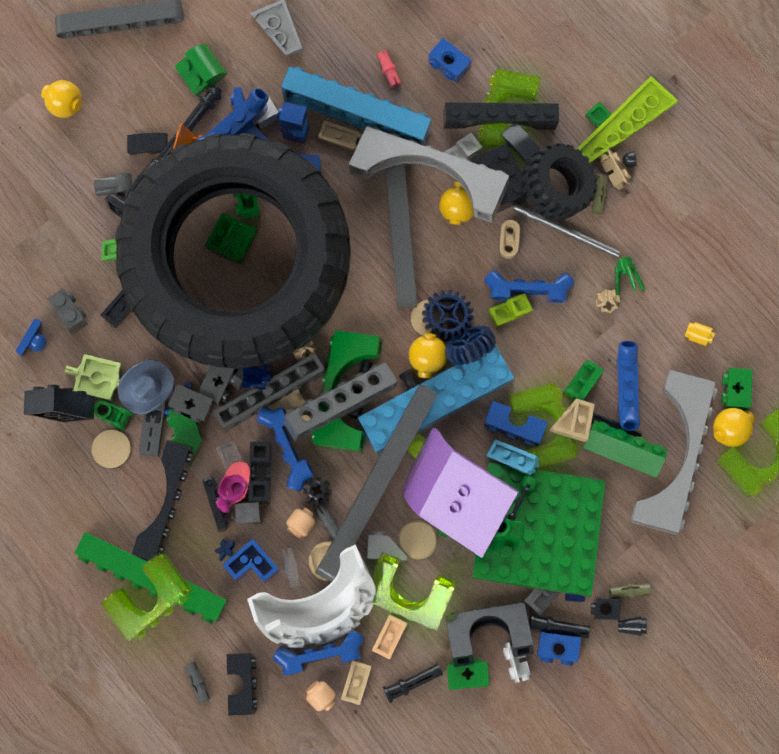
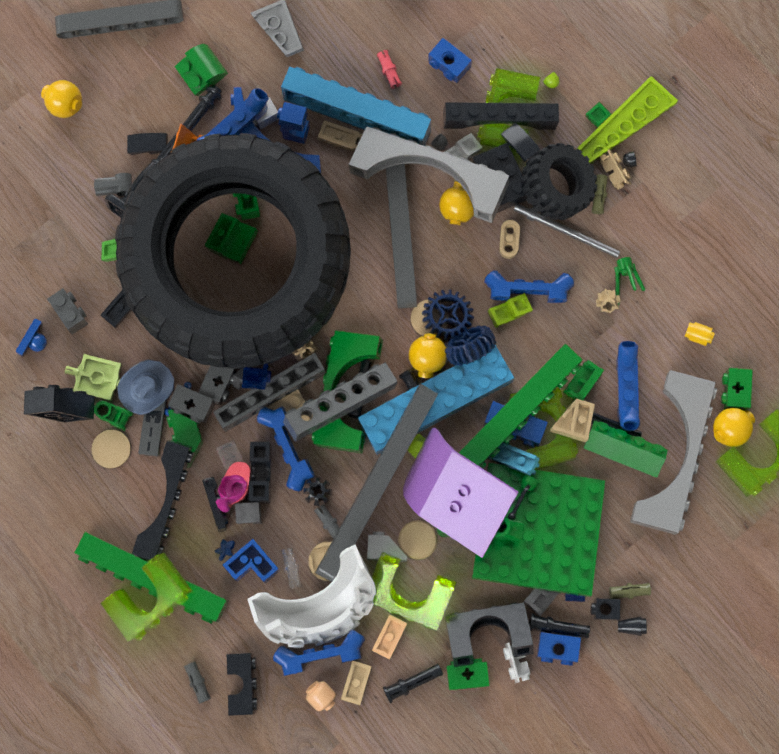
(300, 522): light nougat head -> none
(439, 142): none -> dark grey hinge
(521, 406): none -> green brick
(551, 80): none -> lime hinge

